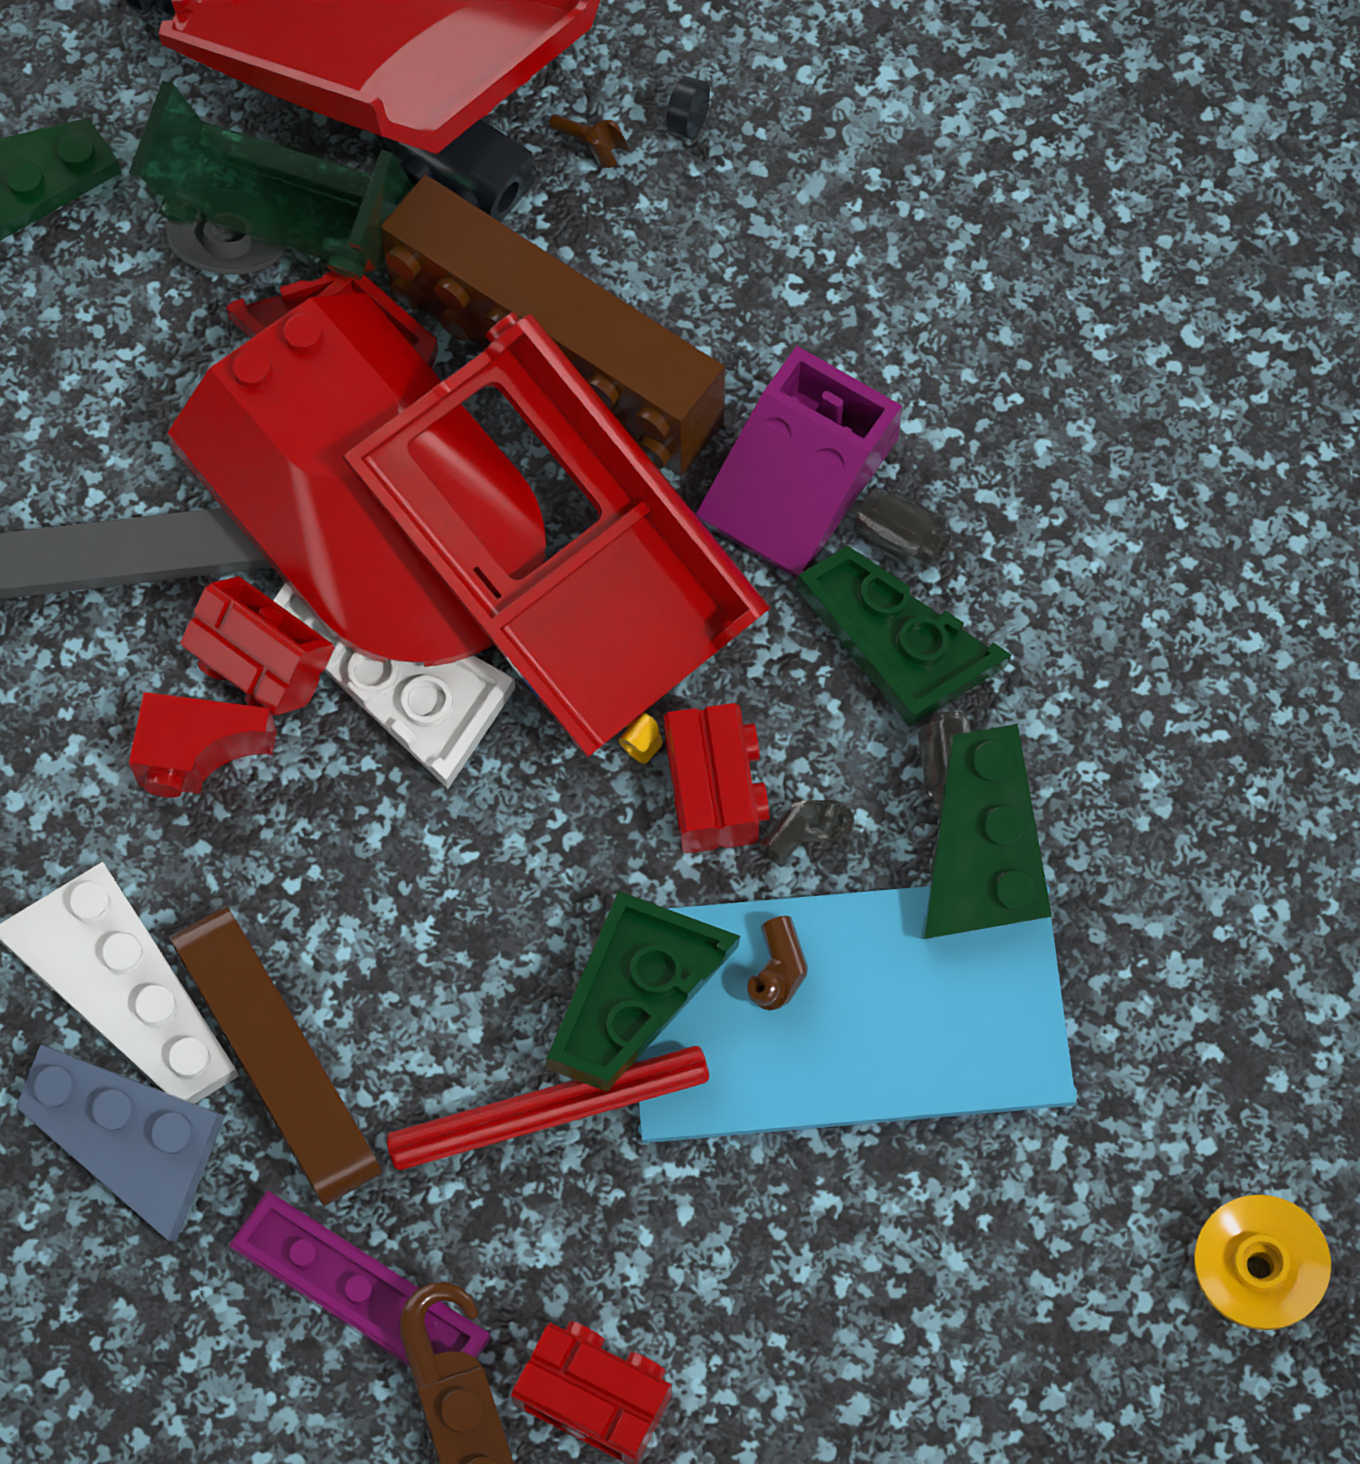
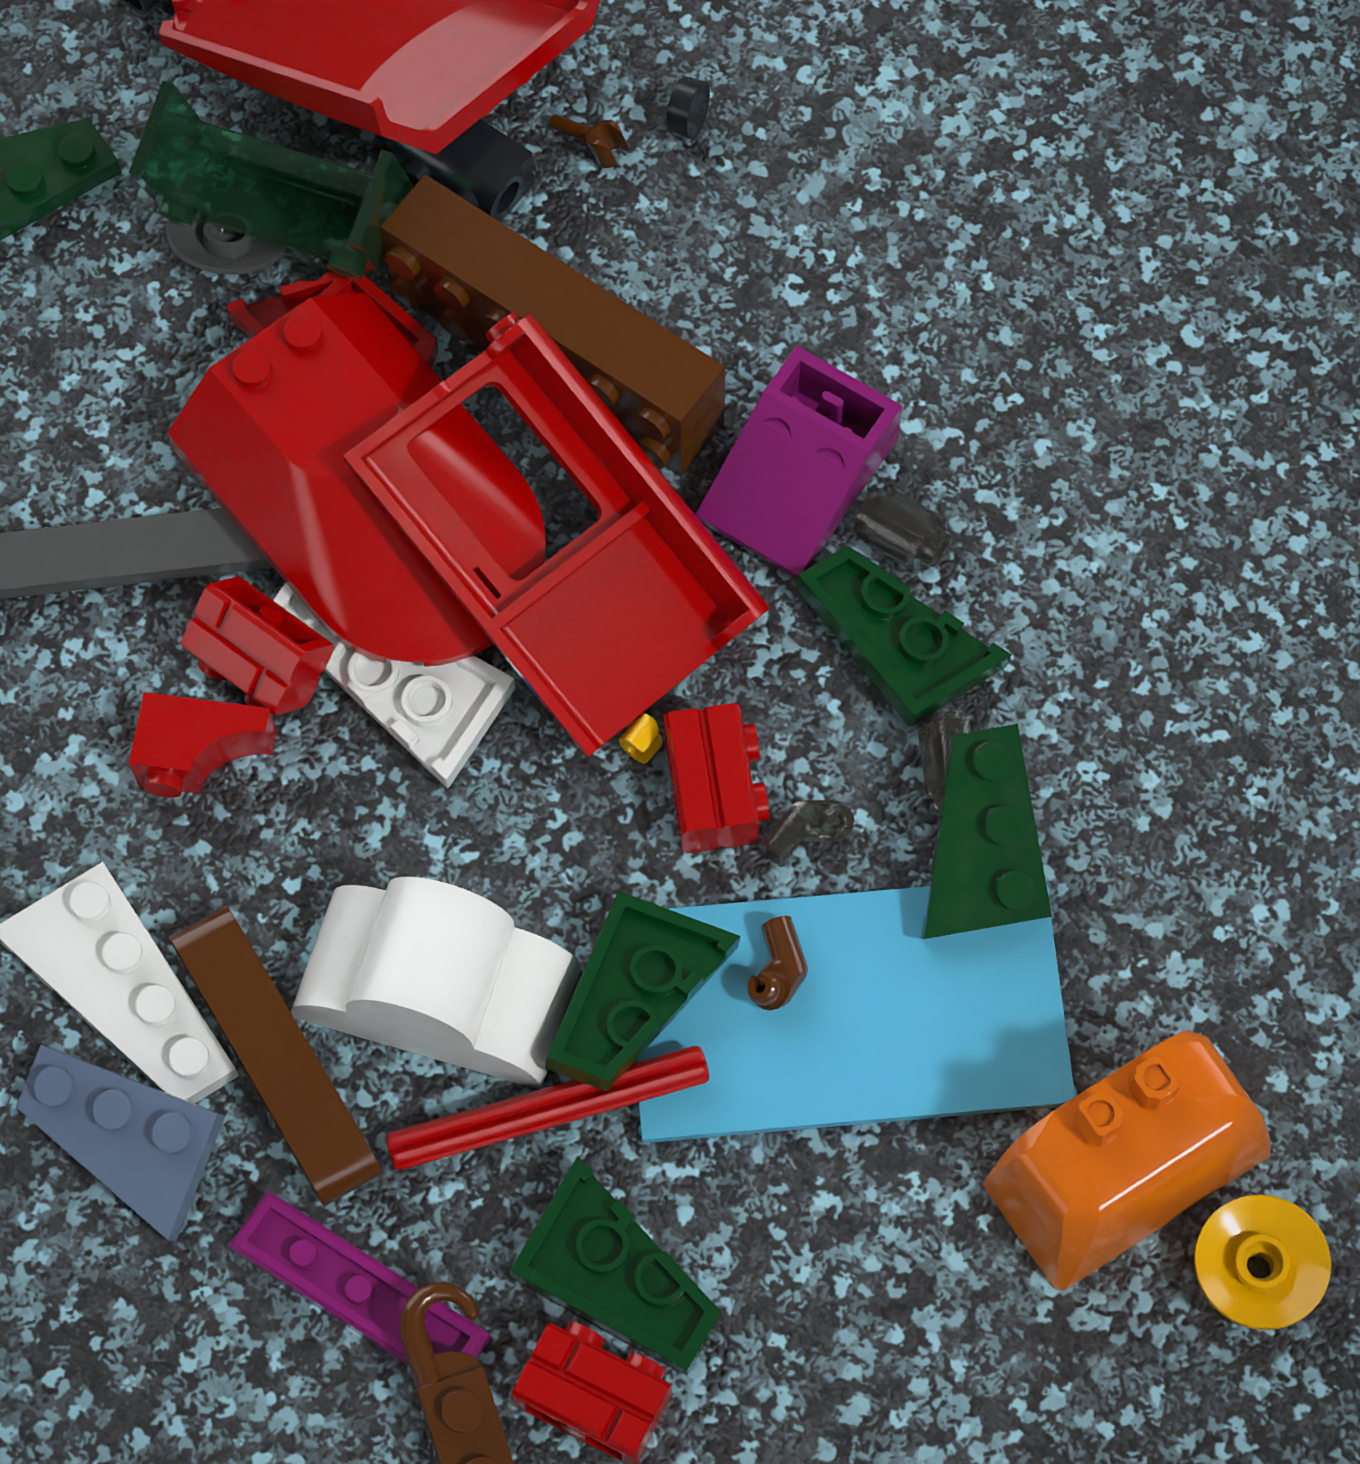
(438, 978): none -> white brick
(613, 1274): none -> dark green wing
(1127, 1157): none -> orange hips

